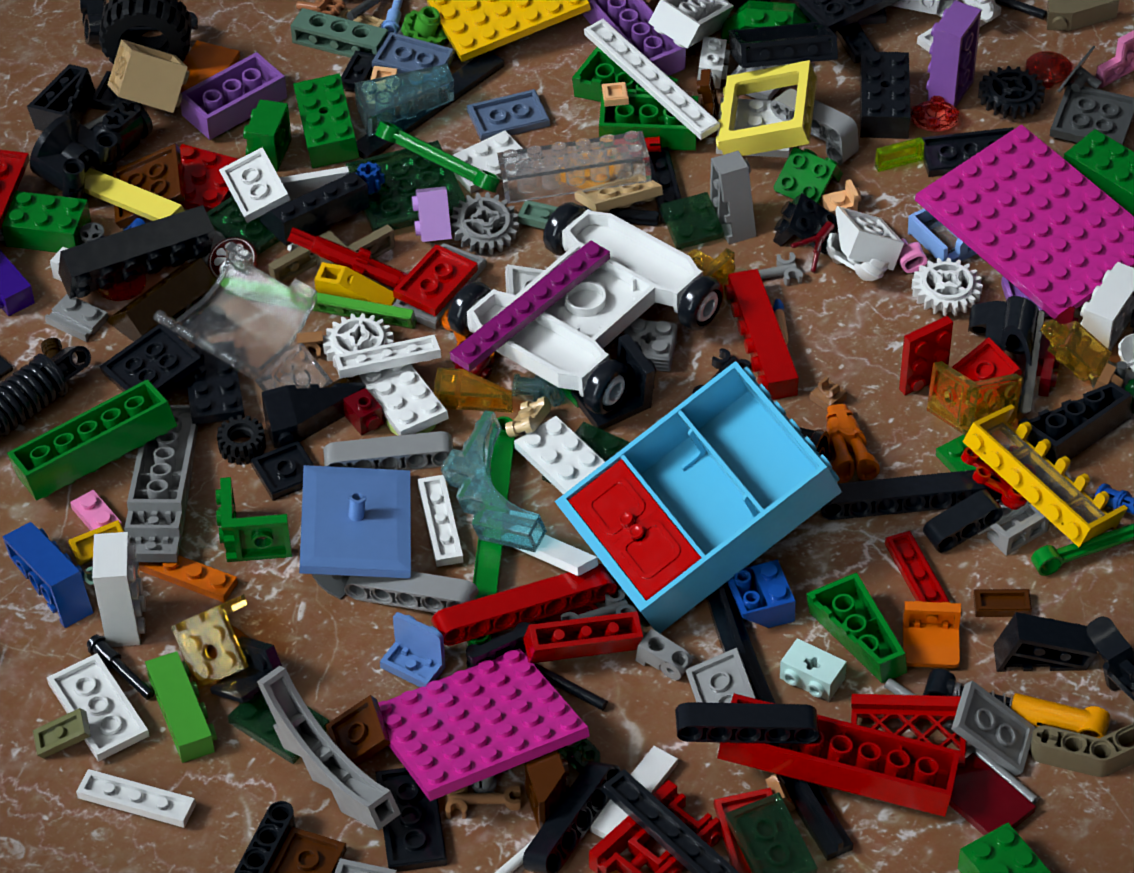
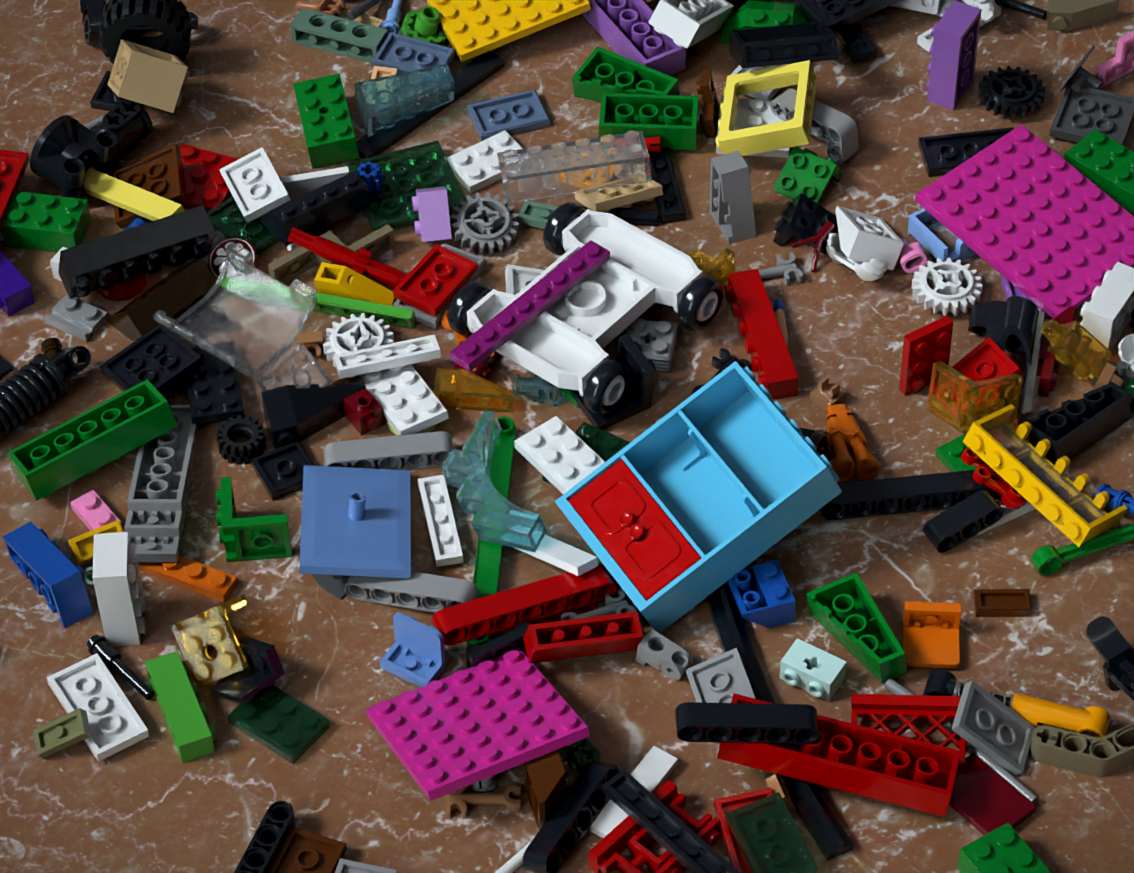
(65, 95): black wedge -> none
(91, 232): dark grey wheel -> none
(136, 798): white plate -> none
(207, 60): orange tile -> none
(231, 95): medium lavender brick -> none
(270, 130): green brick -> none
(326, 763): light grey arch -> none
(357, 70): black plate -> none
(360, 730): reddish brown plate -> none
(416, 835): black tile -> none
(479, 177): green piece -> none
(529, 417): tan plate -> none
(573, 688): black bar -> none
(615, 94): light nougat tile -> none
(652, 79): white tile -> none
(692, 220): clear green plate -> none
(713, 57): white brick -> none
(846, 198): light nougat bracket -> none
(884, 95): black brick -> none
(899, 154): clear neon green tile -> none
(915, 568): red tile -> none
(934, 115): clear red dish -> none
(1018, 530): light grey hinge -> none
(1043, 642): black wedge -> none
(1049, 67): clear red dish -> none

